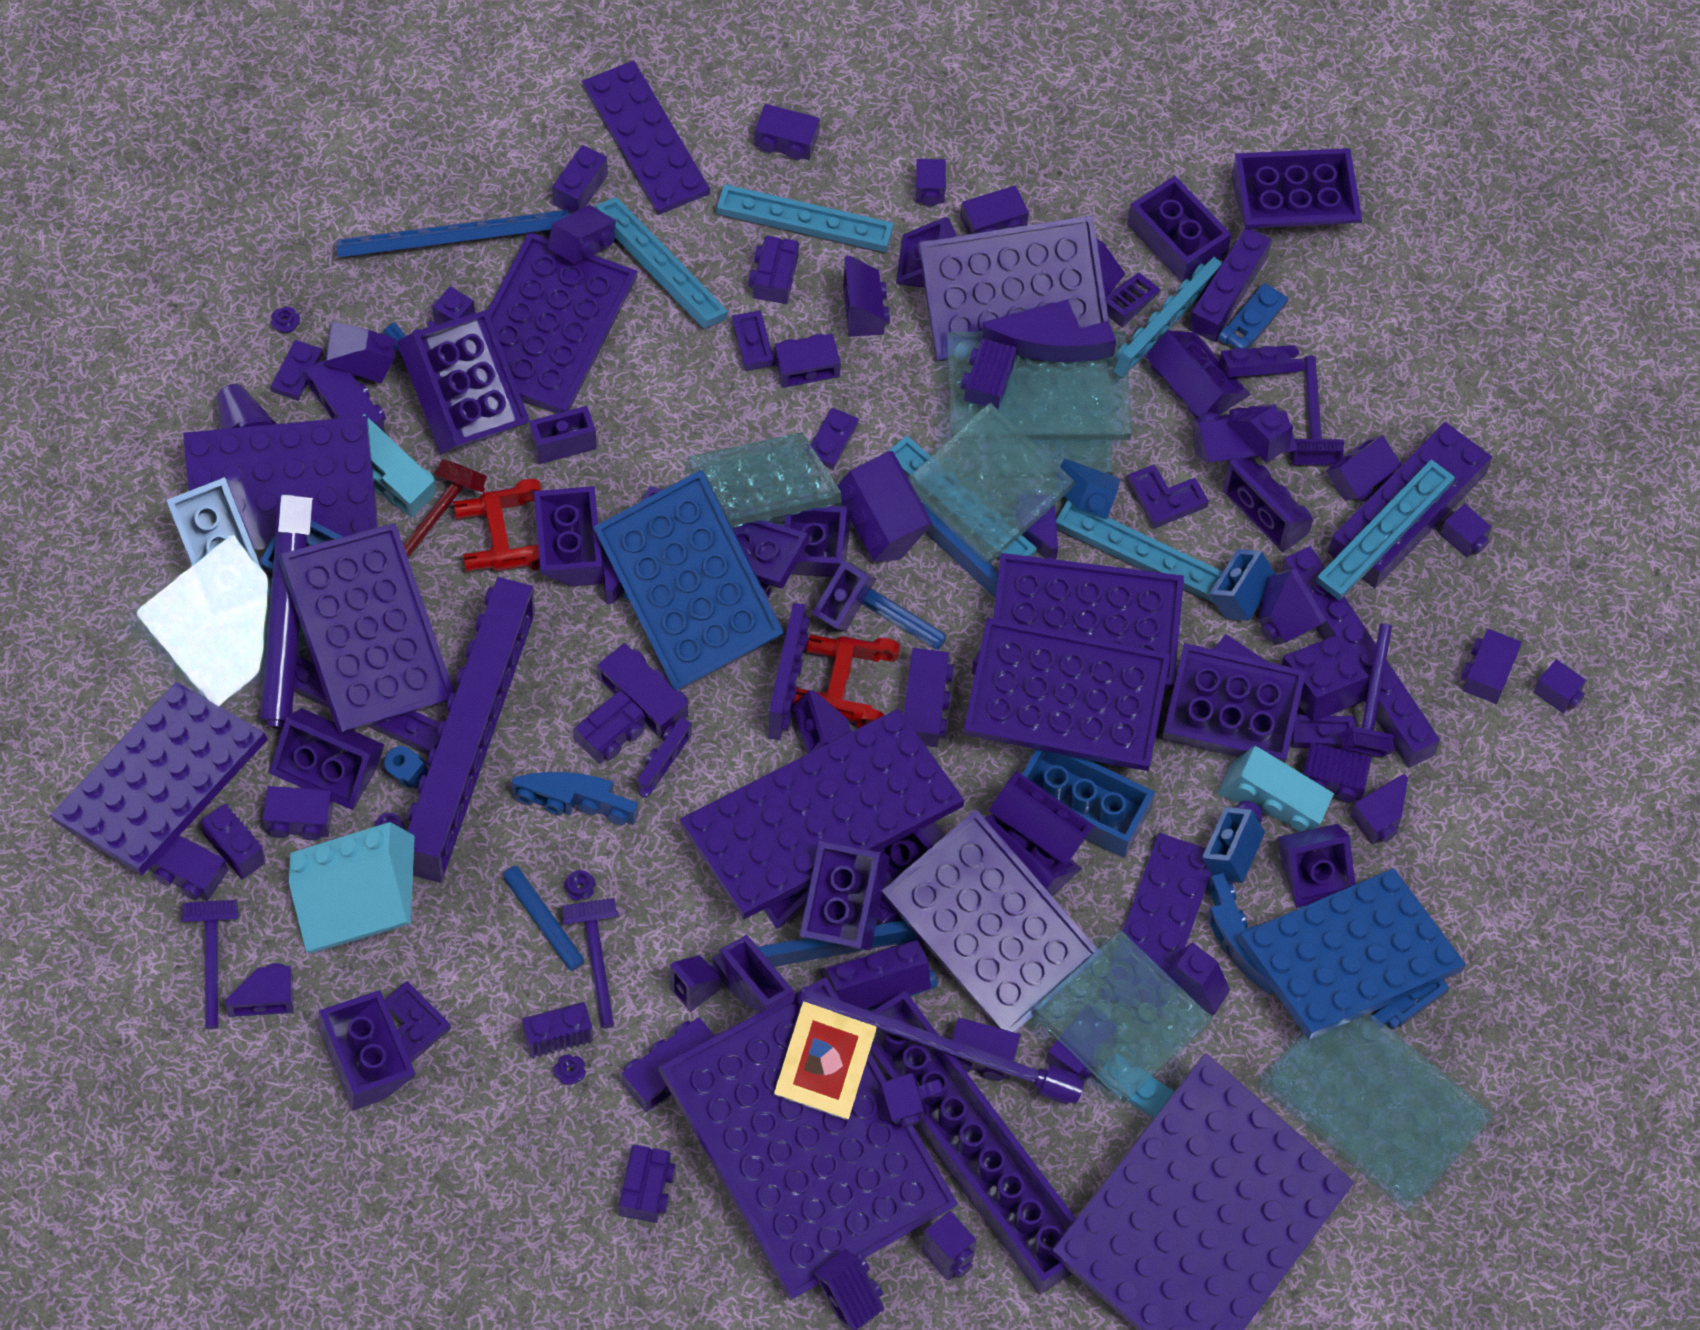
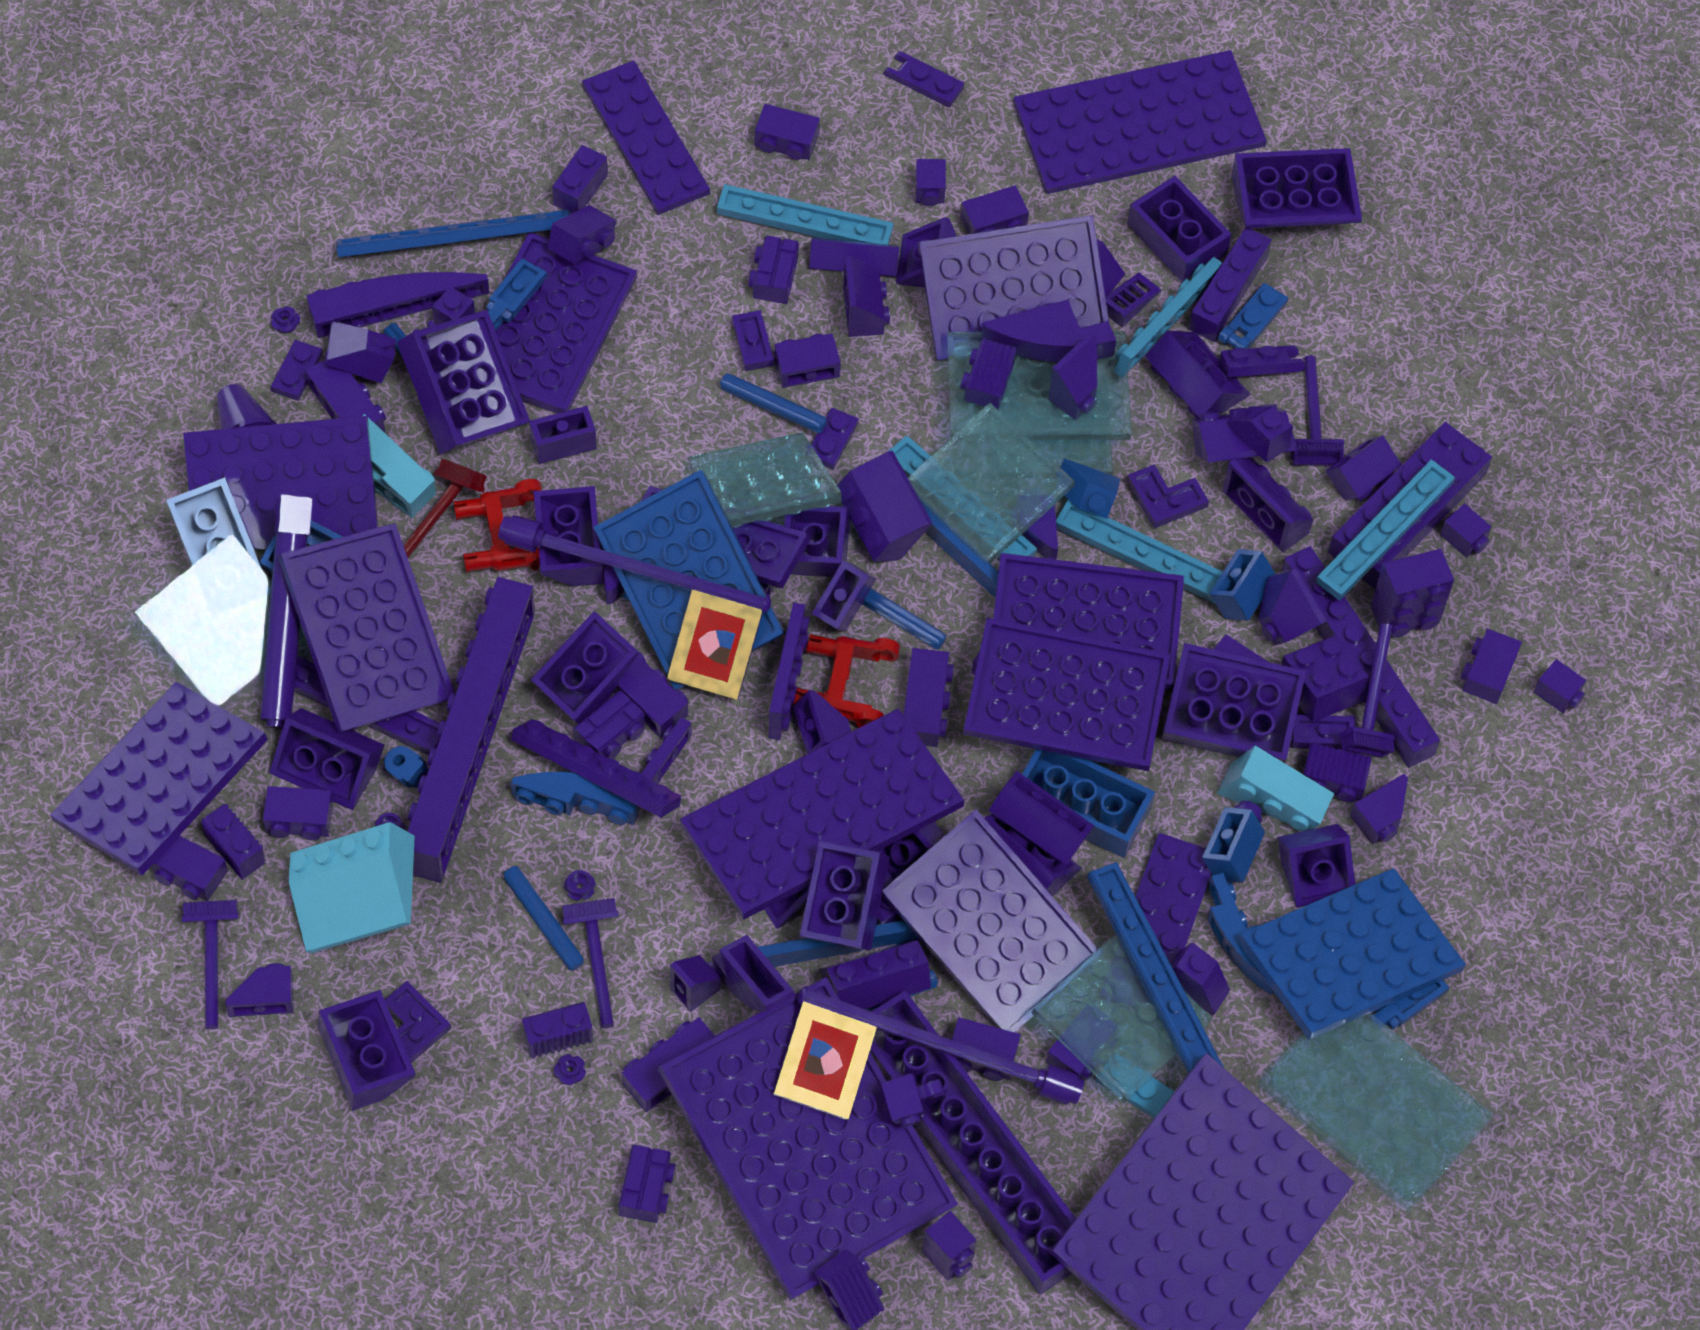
(387, 297): none -> dark purple slope
(514, 292): none -> blue hinge
(586, 668): none -> dark purple slope
(596, 767): none -> dark purple plate
(663, 265): dark azure plate -> none
(717, 622): none -> flag
(773, 403): none -> blue axle
(830, 255): none -> dark purple tile
(925, 79): none -> dark purple hinge
(1075, 378): none -> dark purple slope
(1139, 121): none -> dark purple plate
(1151, 965): none -> blue tile
(1412, 592): none -> dark purple brick

